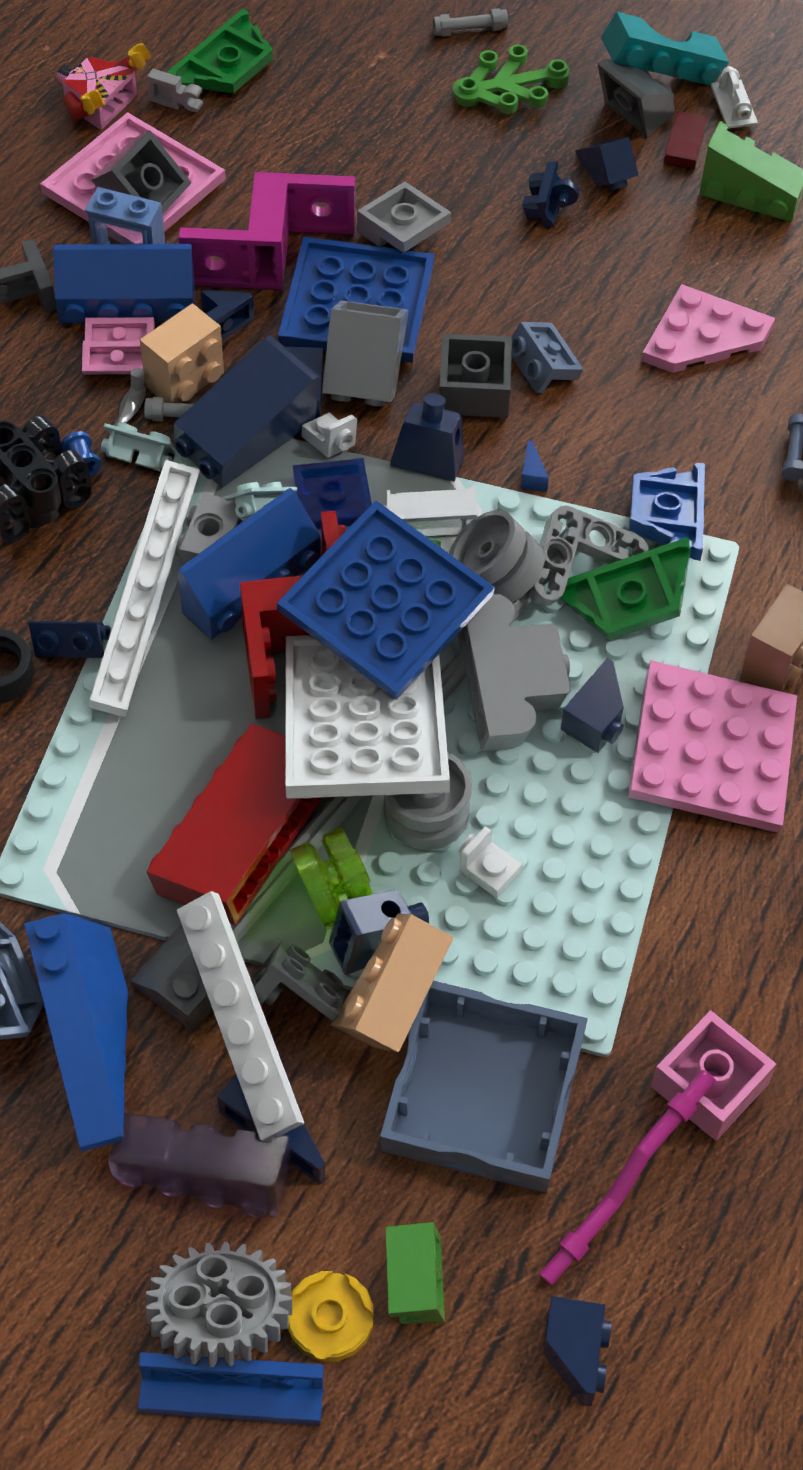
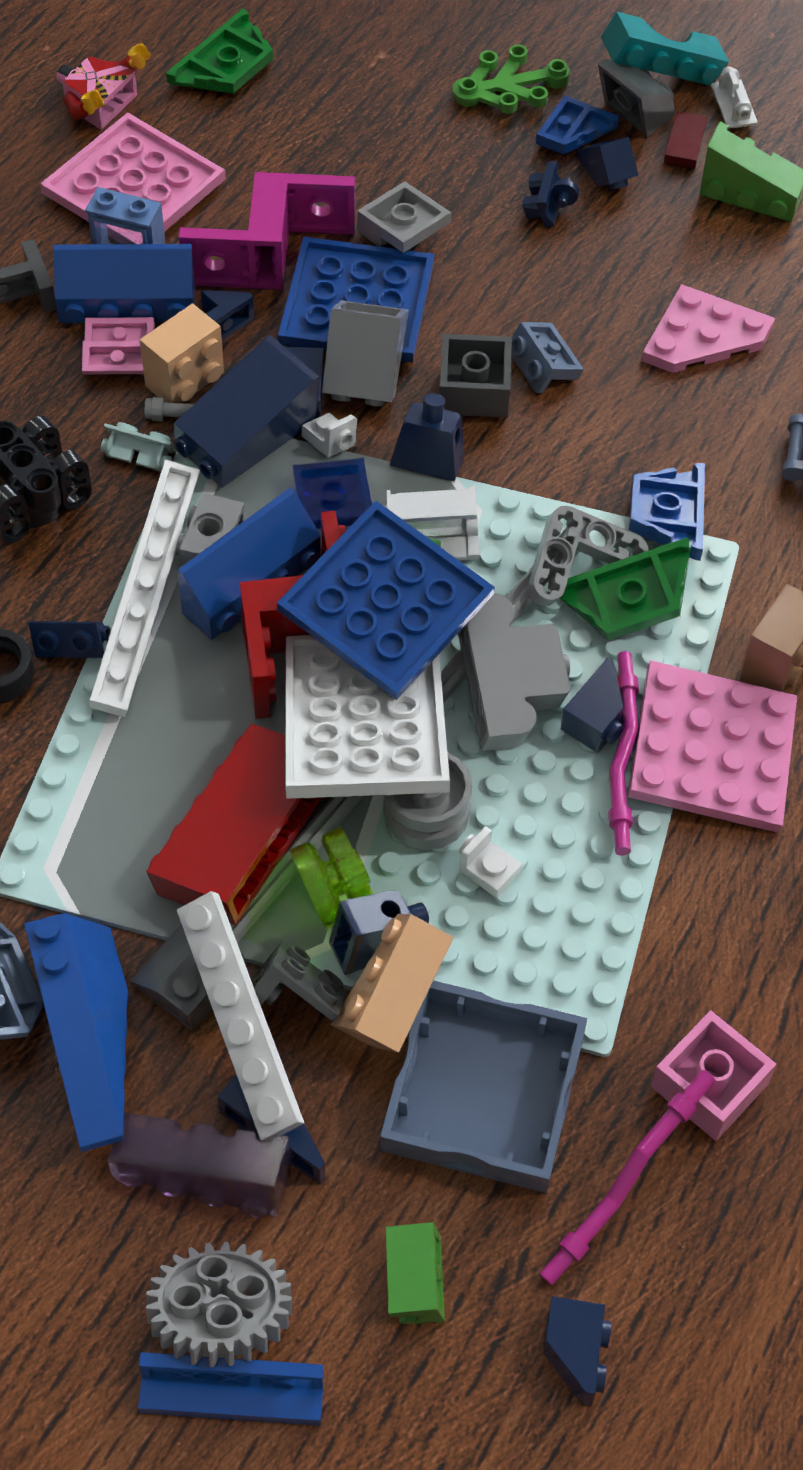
(81, 443): blue bush -> none
(133, 398): light grey bar -> none
(144, 171): dark grey slope -> none
(169, 91): light grey plate -> none
(252, 498): light aqua hinge -> none
(330, 1316): yellow tile -> none
(444, 24): light grey bar -> none
(500, 553): light grey wheel -> none
(534, 474): blue piece -> none
(574, 125): none -> blue wing
(620, 814): none -> dark pink bar

